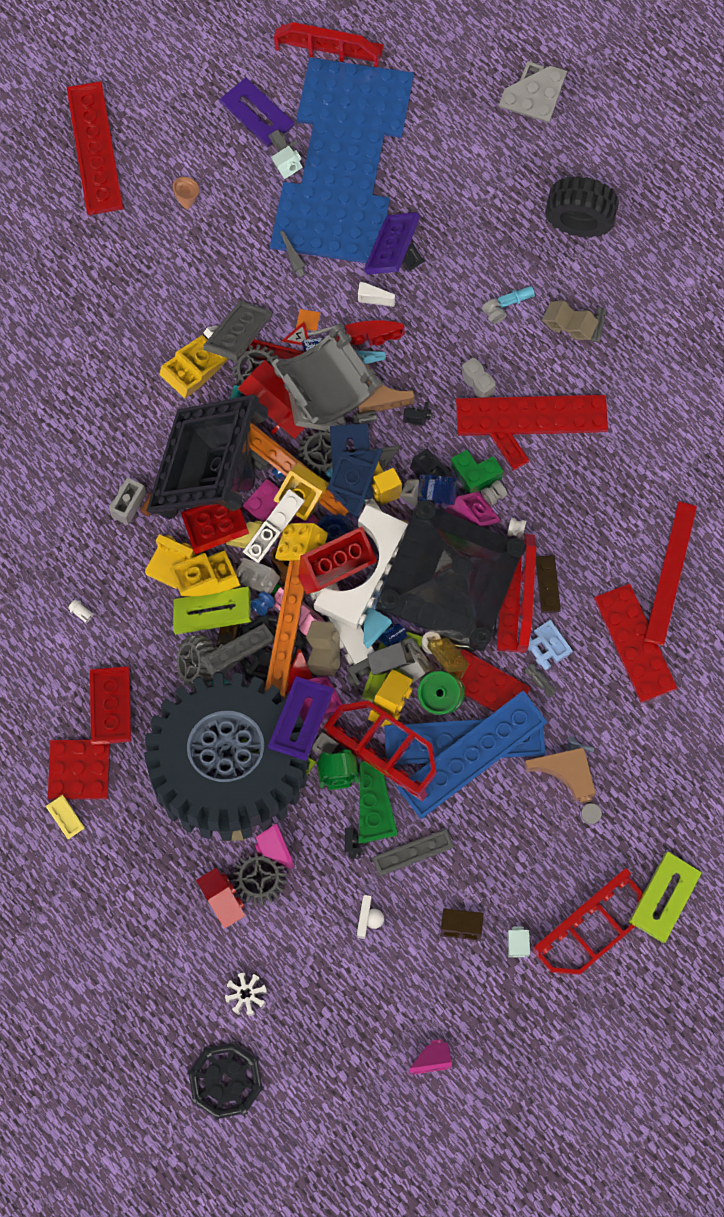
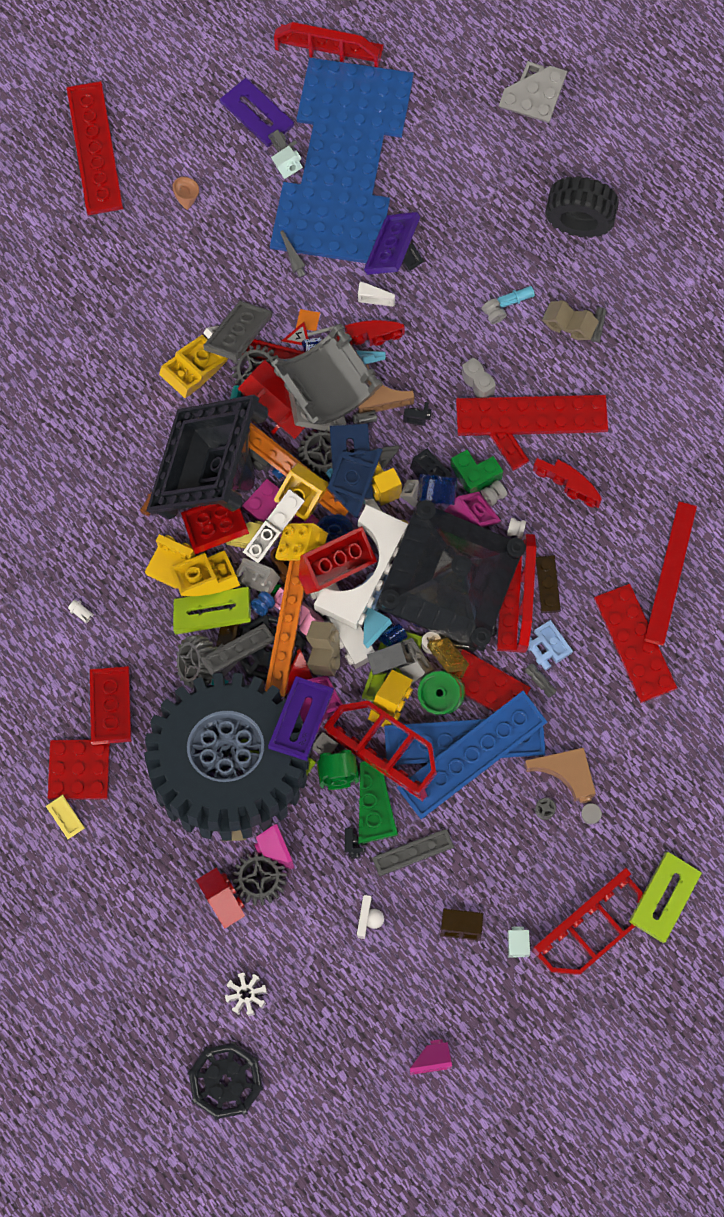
(127, 501): light grey brick -> none
(360, 669): dark grey bracket -> none
(546, 805): none -> dark grey wheel
(575, 745): sand blue hand -> none
(576, 484): none -> red slope

